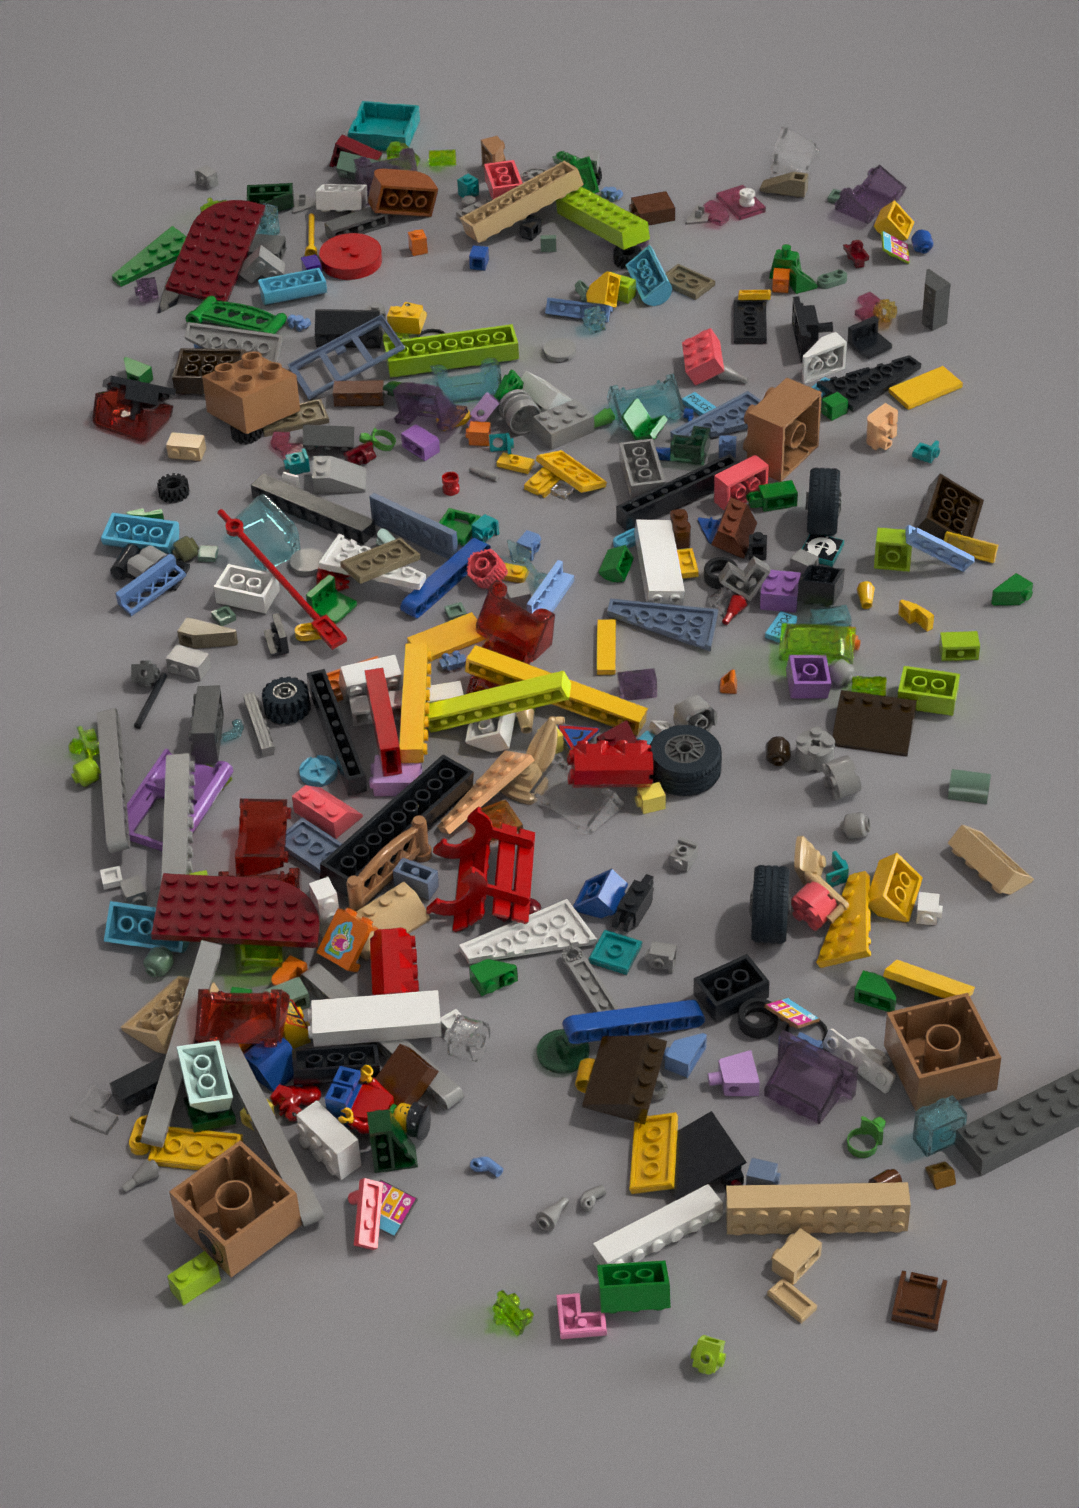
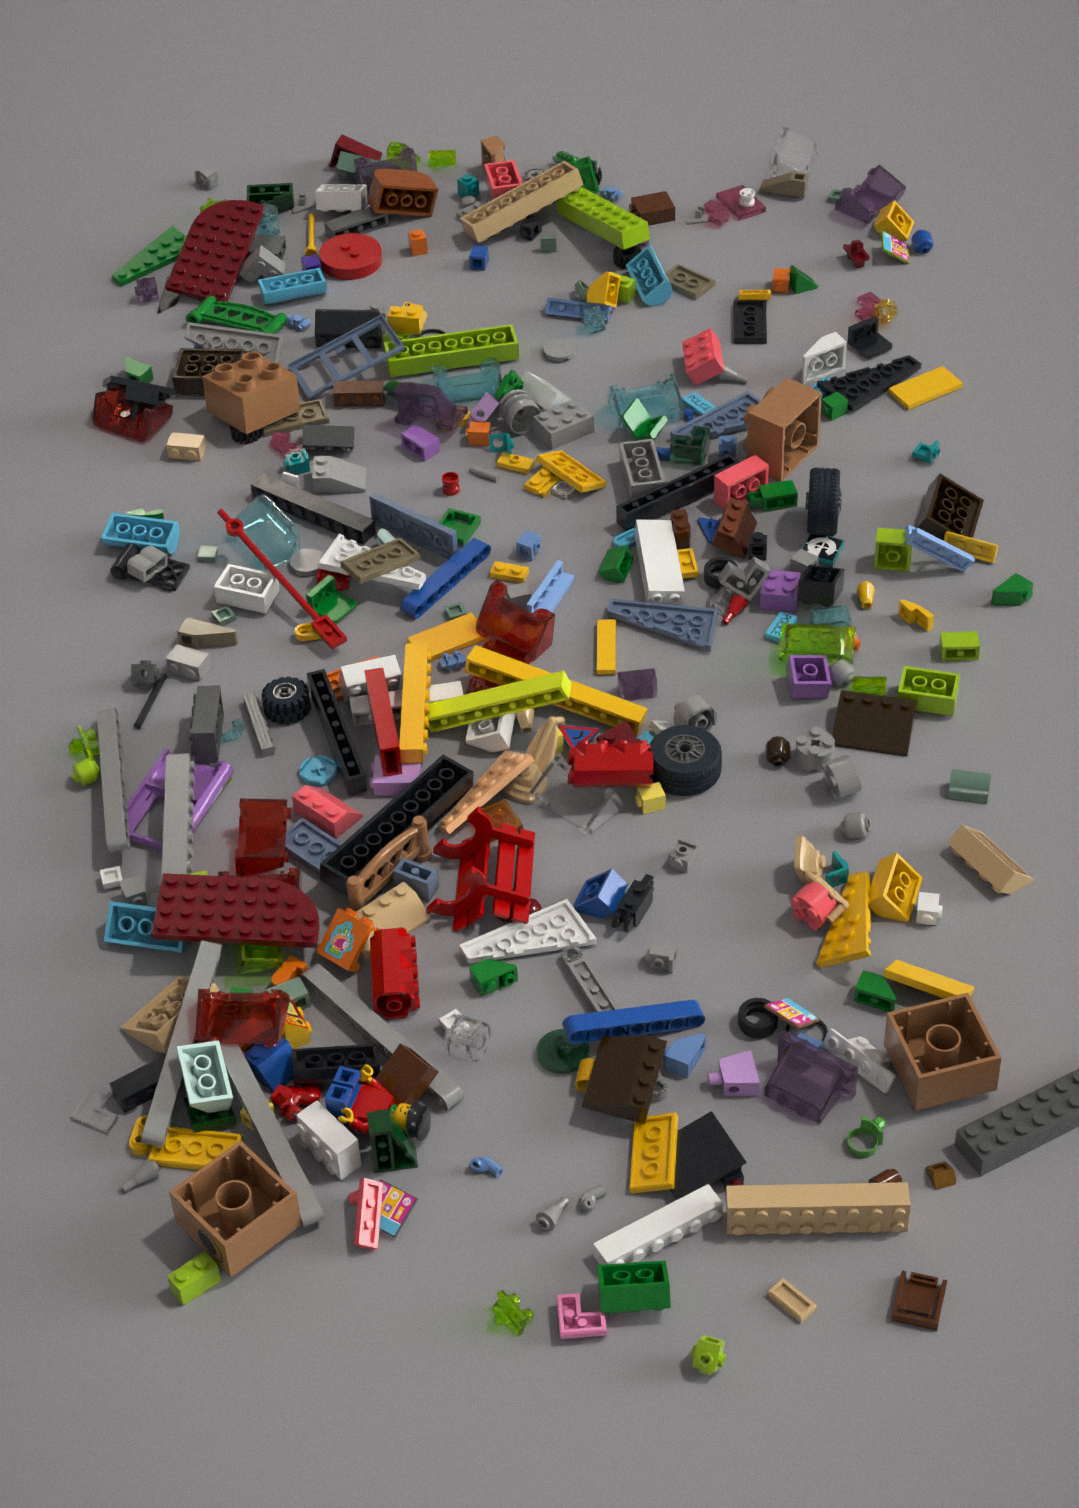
(146, 583): medium blue fence -> none
(158, 961): sand green head -> none
(173, 488): black tyre -> none
(185, 548): olive head -> none
(276, 637): black bracket -> none
(325, 901): white brick -> none
(361, 454): dark red hips -> none
(365, 437): bright green piece -> none
(374, 1018): white brick -> none
(384, 123): teal tile -> none
(485, 528): teal brick -> none
(486, 568): coral brick -> none
(522, 556): clear light blue piece -> none
(604, 417): bright green cone -> none
(615, 952): teal tile -> none
(728, 683): orange slope -> none
(729, 985): black brick -> none
(762, 1173): sand blue brick -> none
(770, 904): black wheel -> none
(784, 259): green torso -> none
(796, 1256): tan brick -> none
(806, 326): black brick -> none
(832, 279): sand green plate -> none
(880, 426): light nougat hips -> none
(935, 301): dark grey slope -> none
(937, 1125): clear light blue brick -> none

